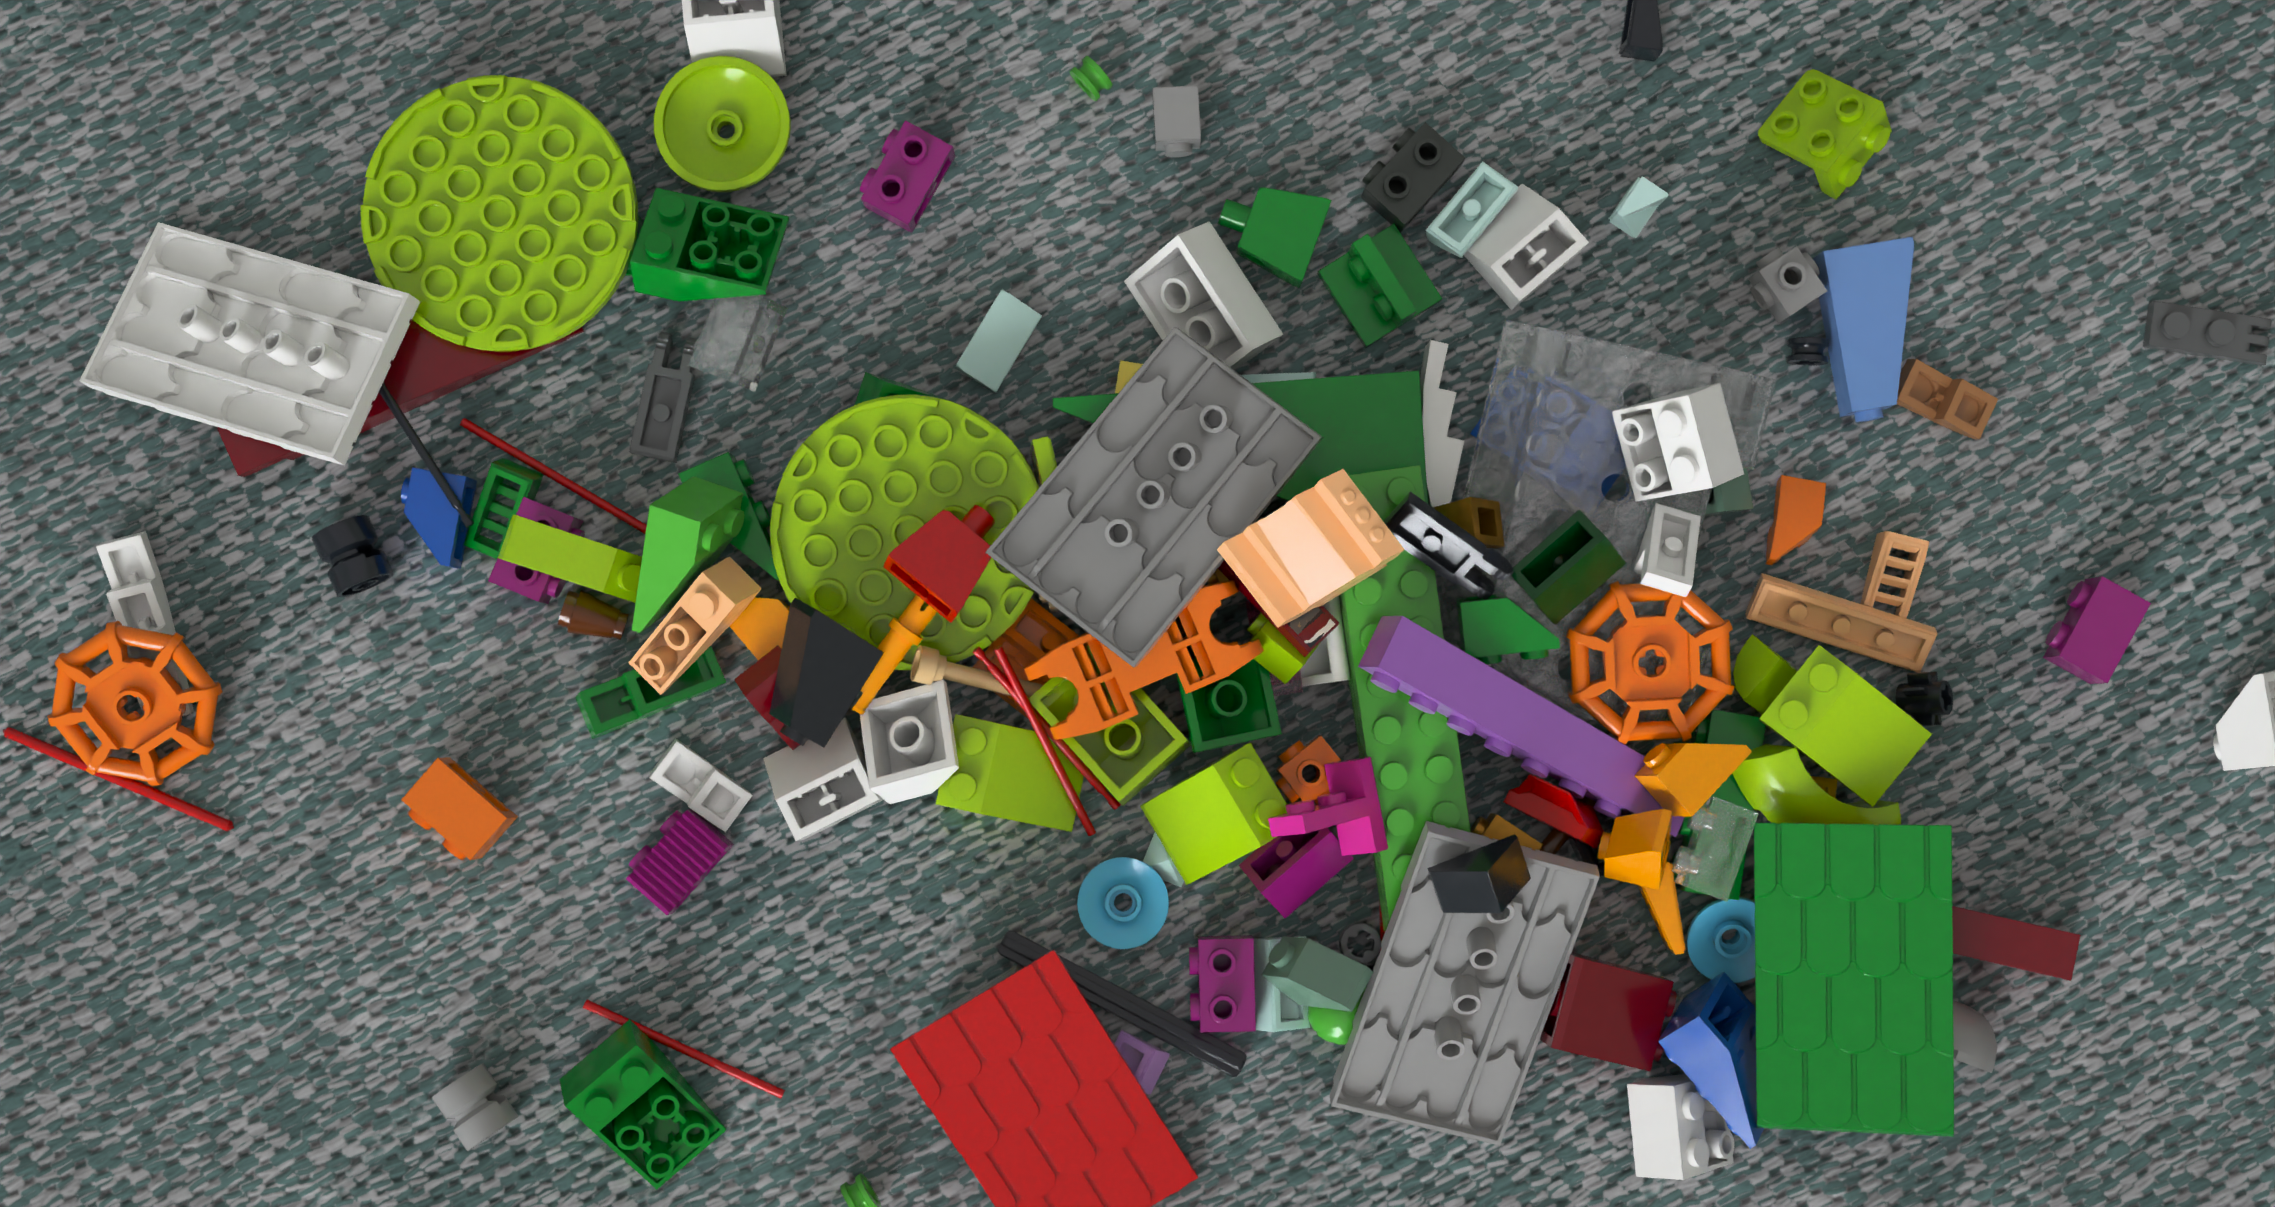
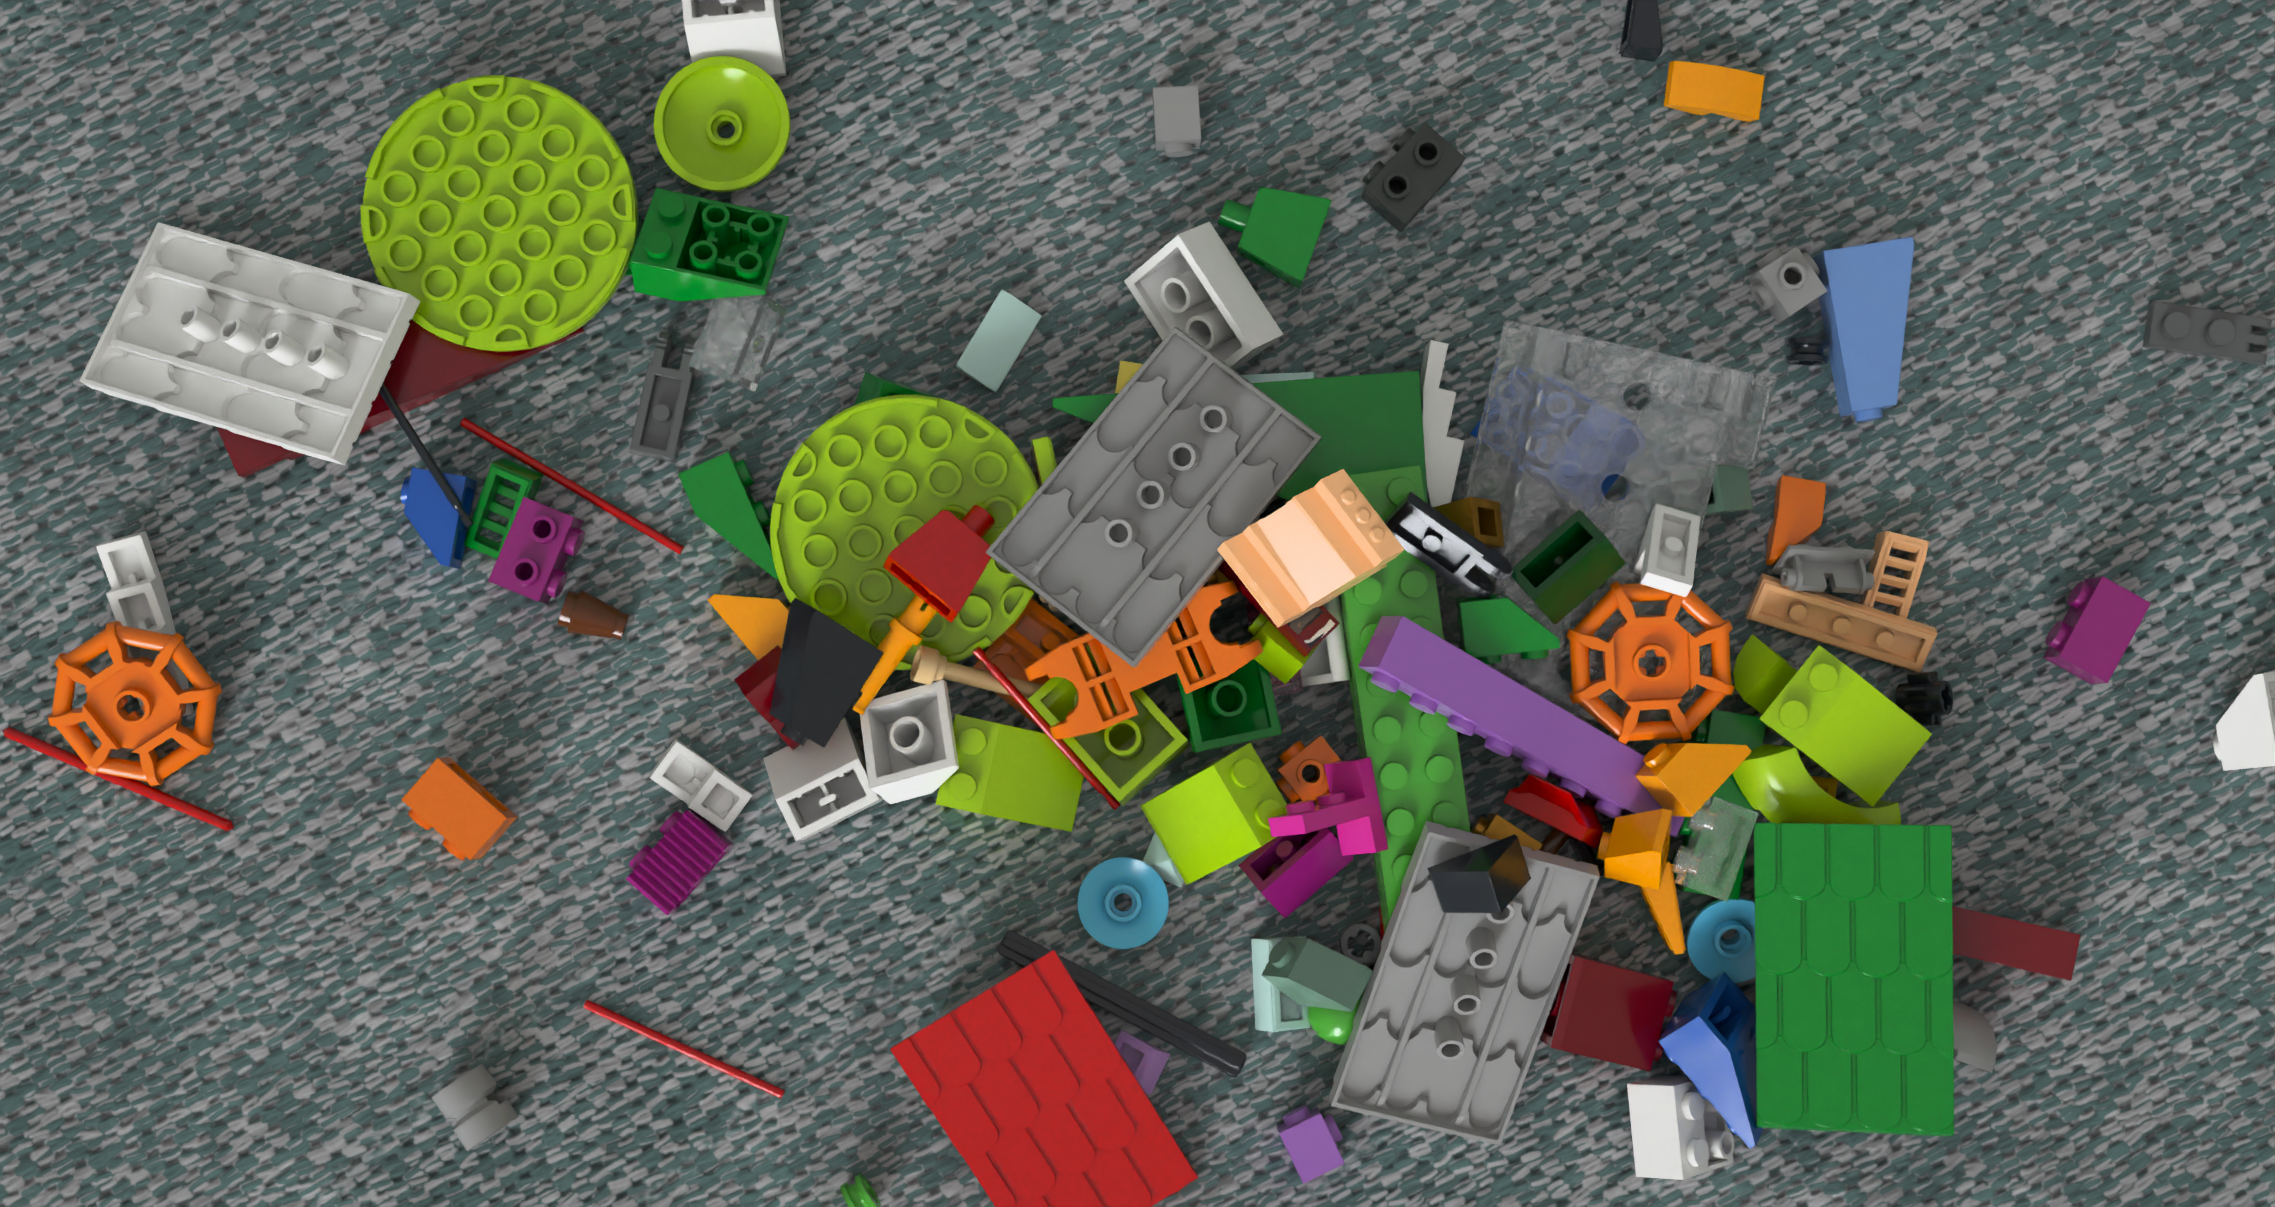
(352, 555): black wheel -> none
(571, 558): lime slope -> none
(633, 698): green slope -> none
(640, 1105): green slope -> none
(683, 539): bright green slope -> none
(694, 623): light nougat slope -> none
(907, 175): magenta brick -> none
(1044, 740): red piece -> none
(1091, 78): bright green bush -> none
(1224, 983): magenta brick -> none
(1311, 1142): none -> medium lavender brick
(1379, 285): green bracket -> none
(1470, 210): light aqua slope -> none
(1524, 246): white slope -> none
(1637, 206): light aqua slope -> none
(1678, 443): white slope -> none
(1714, 89): none -> light orange slope
(1807, 566): none -> light grey hinge
(1828, 129): lime bracket -> none
(1945, 400): medium nougat slope -> none

